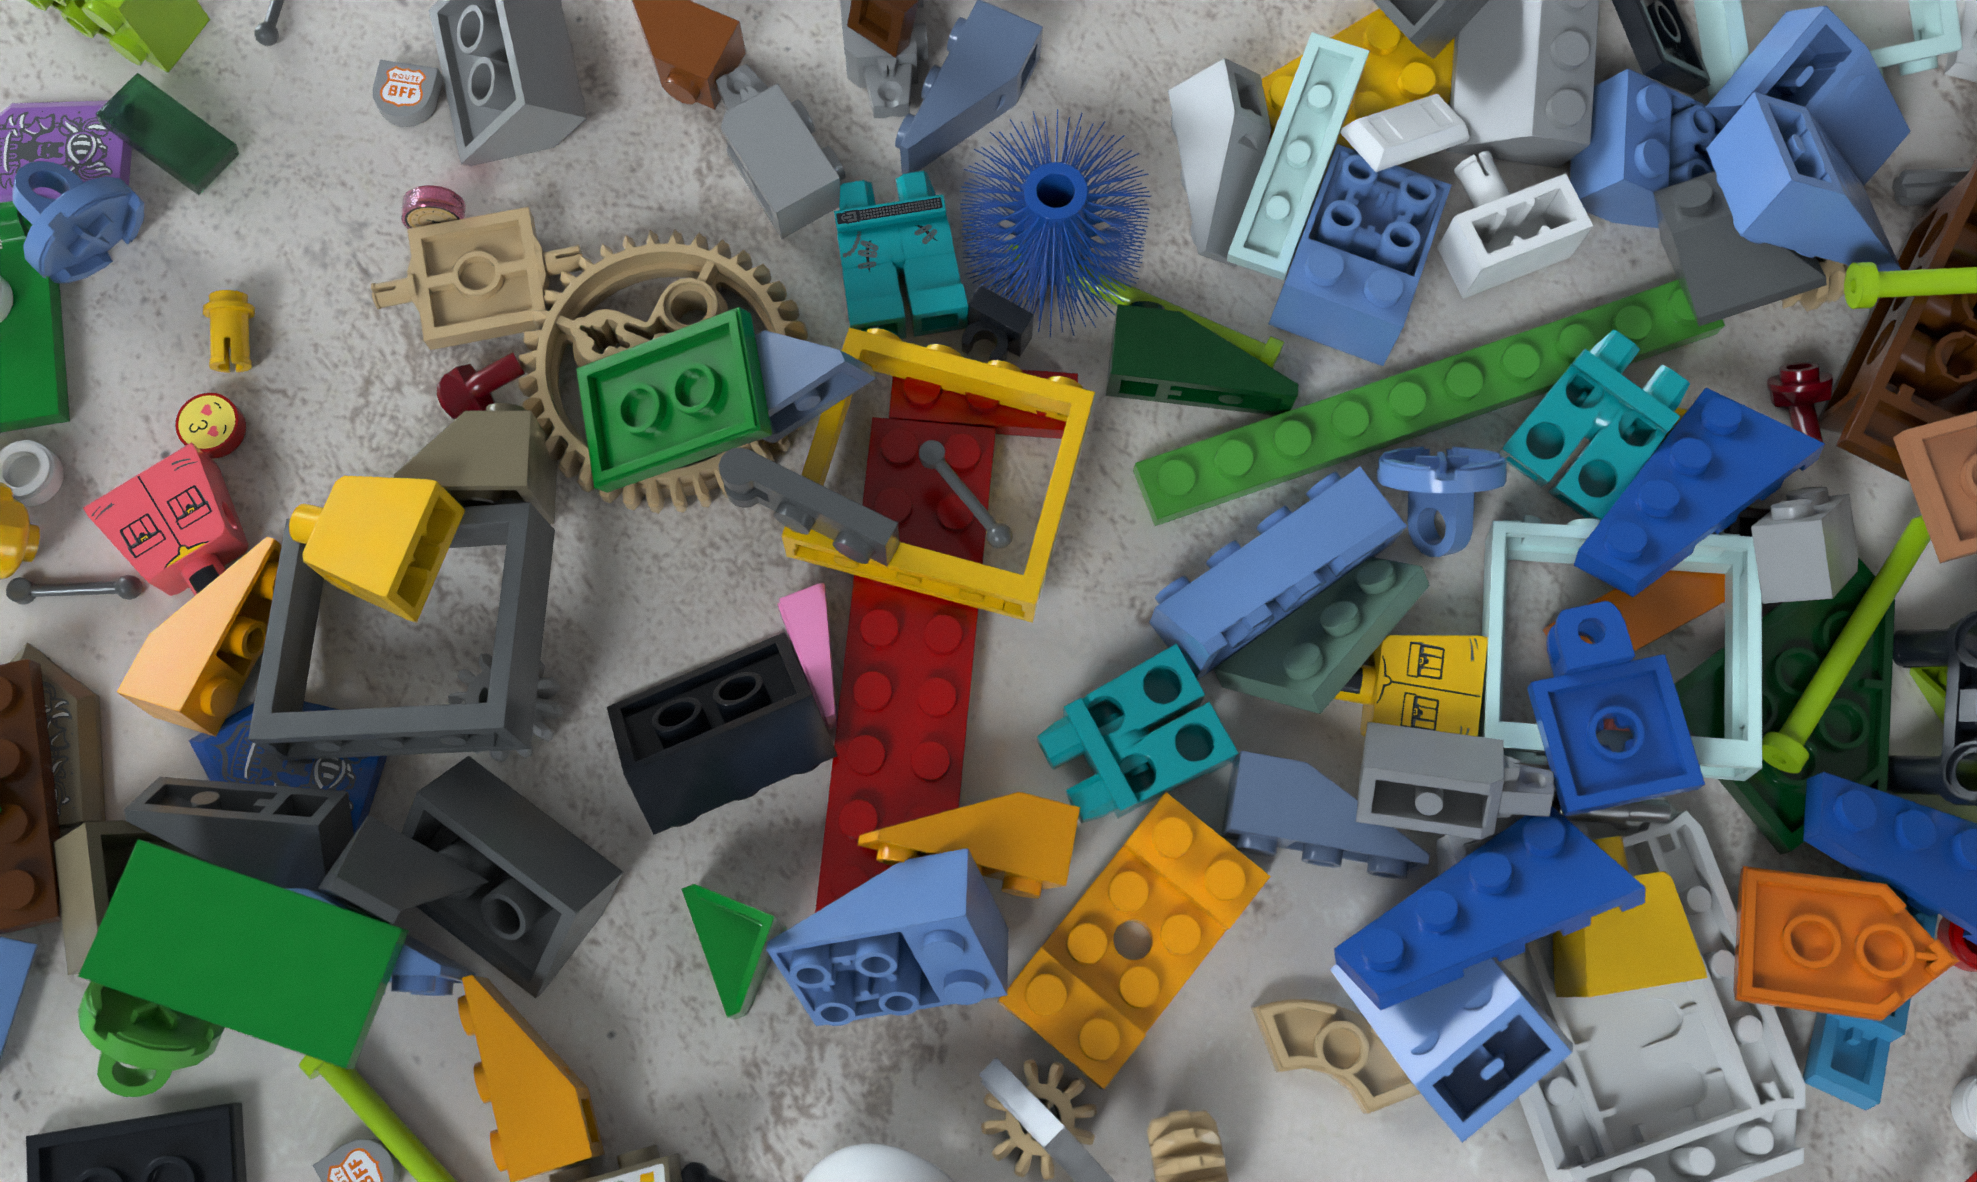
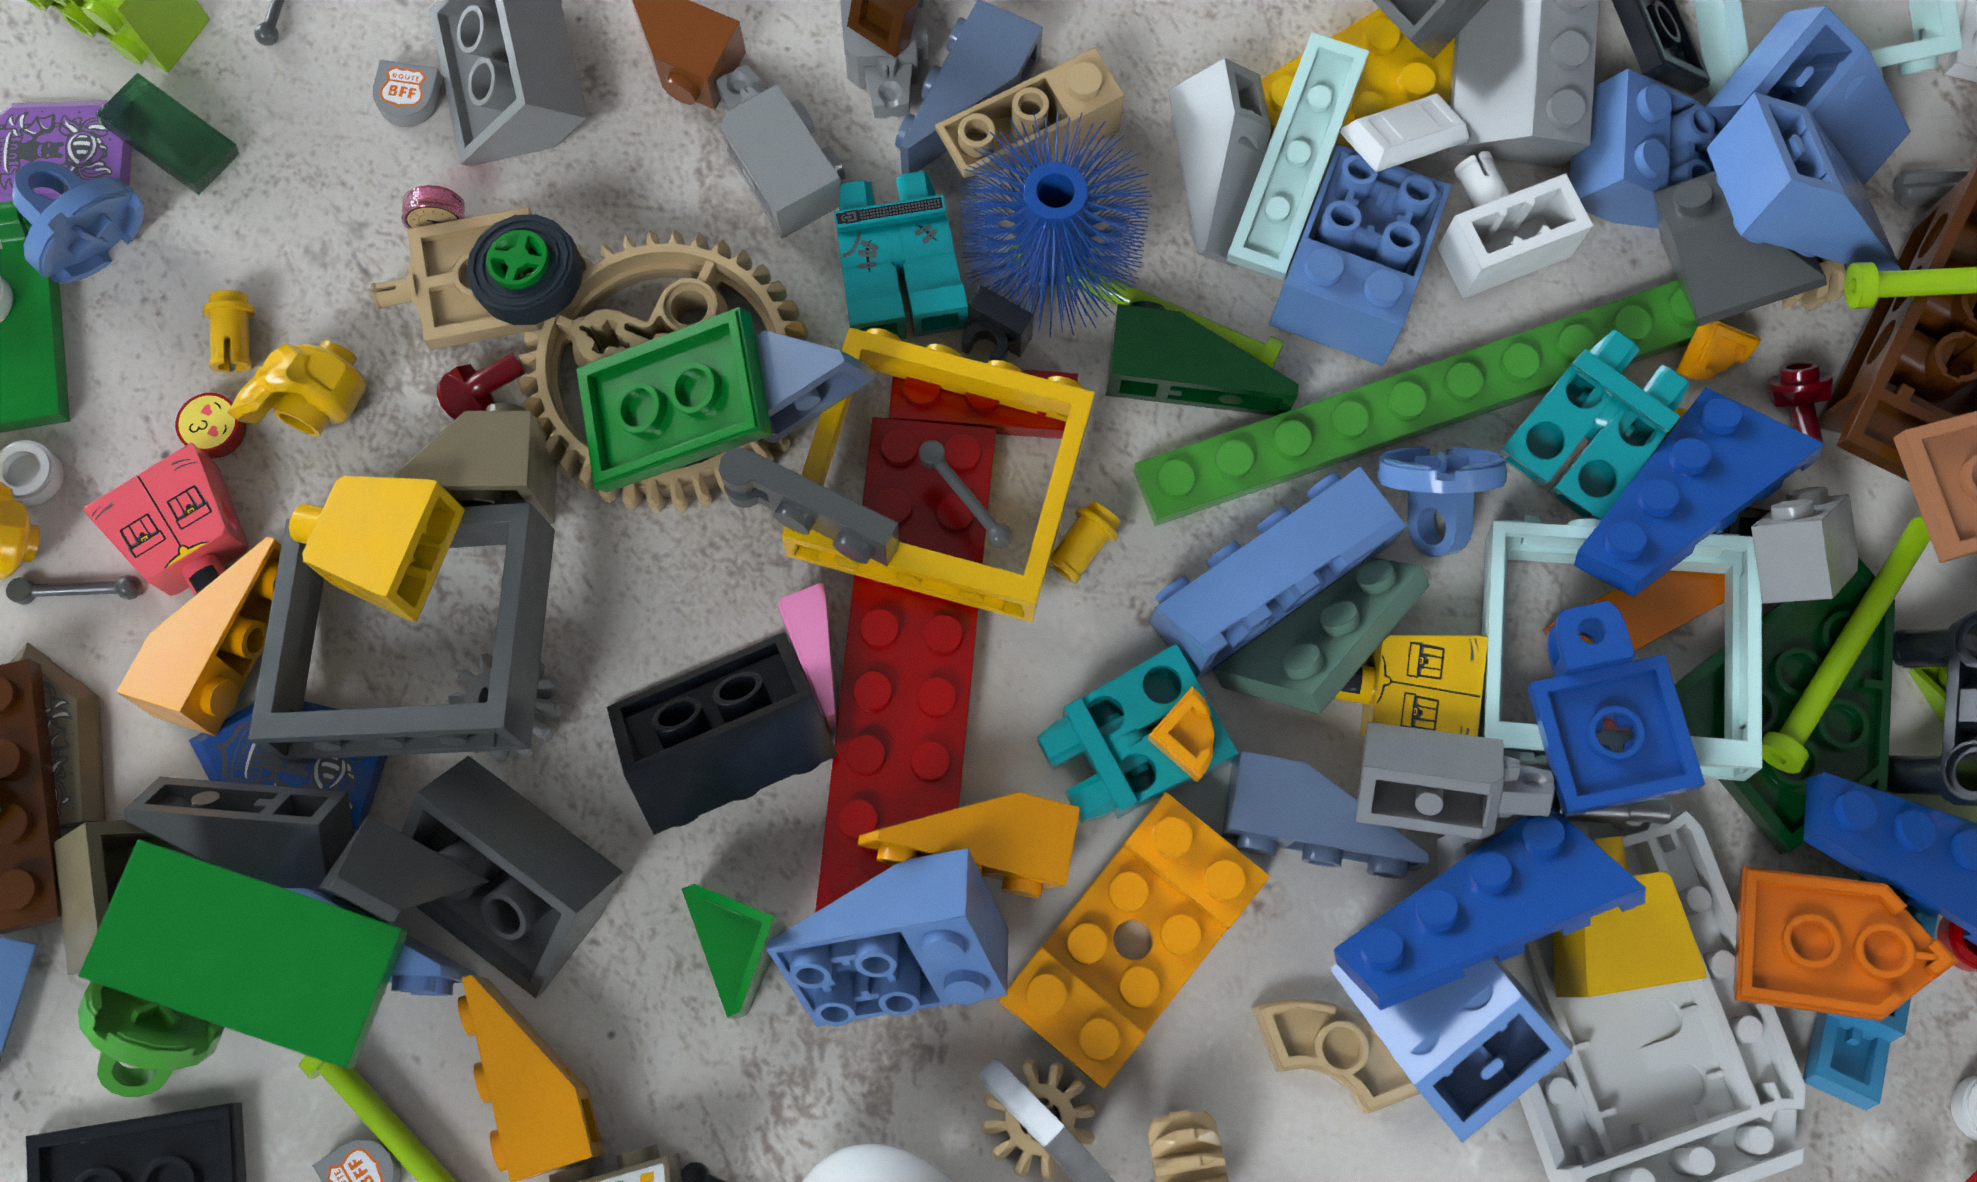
(305, 387): none -> yellow head
(513, 250): none -> black wheel
(1071, 87): none -> tan slope
(1084, 541): none -> yellow pin
(1187, 735): none -> light orange tile
(1715, 350): none -> light orange tile

